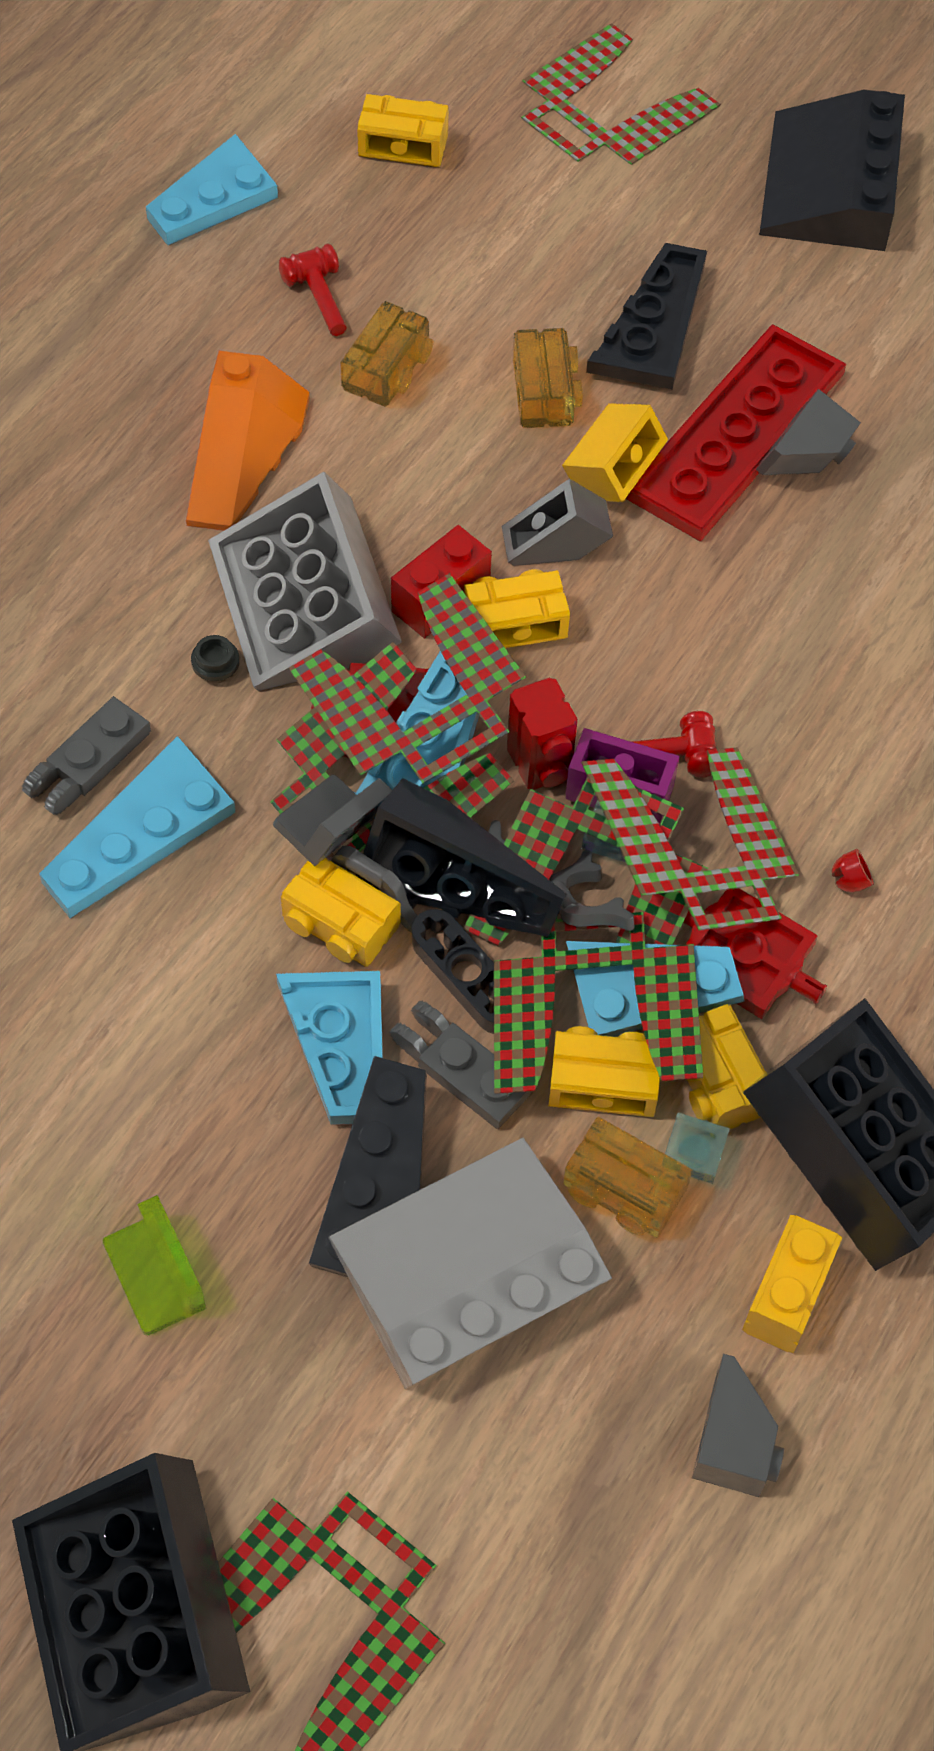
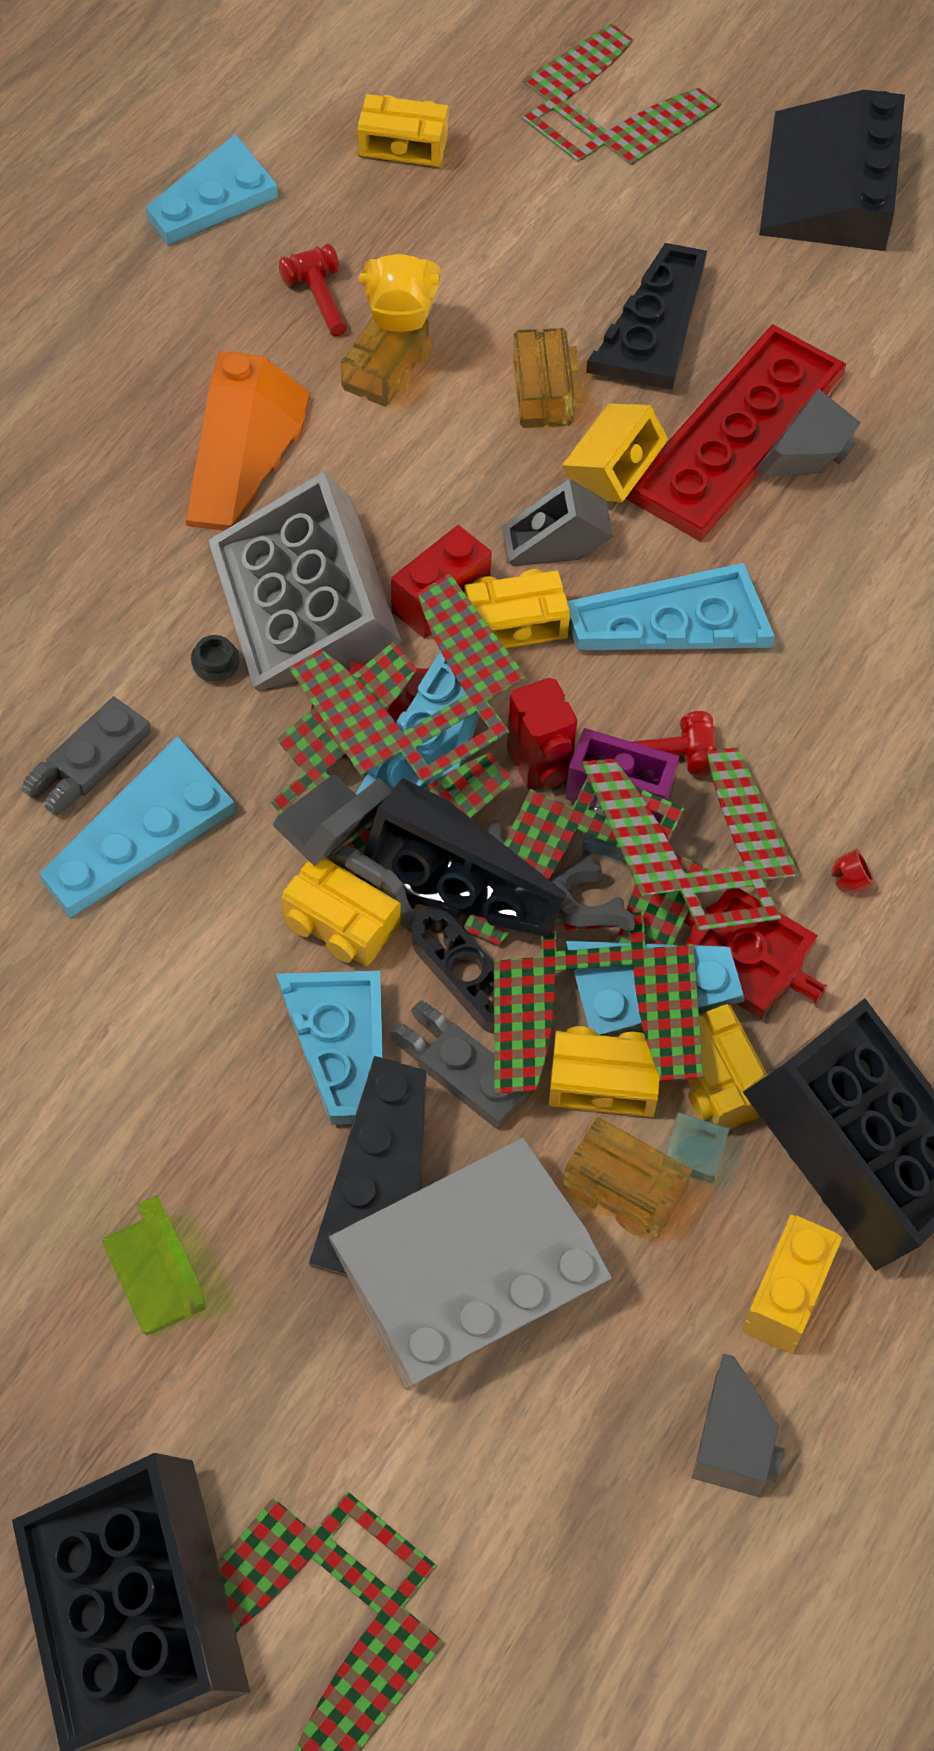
(400, 290): none -> yellow helmet
(677, 613): none -> medium azure wing

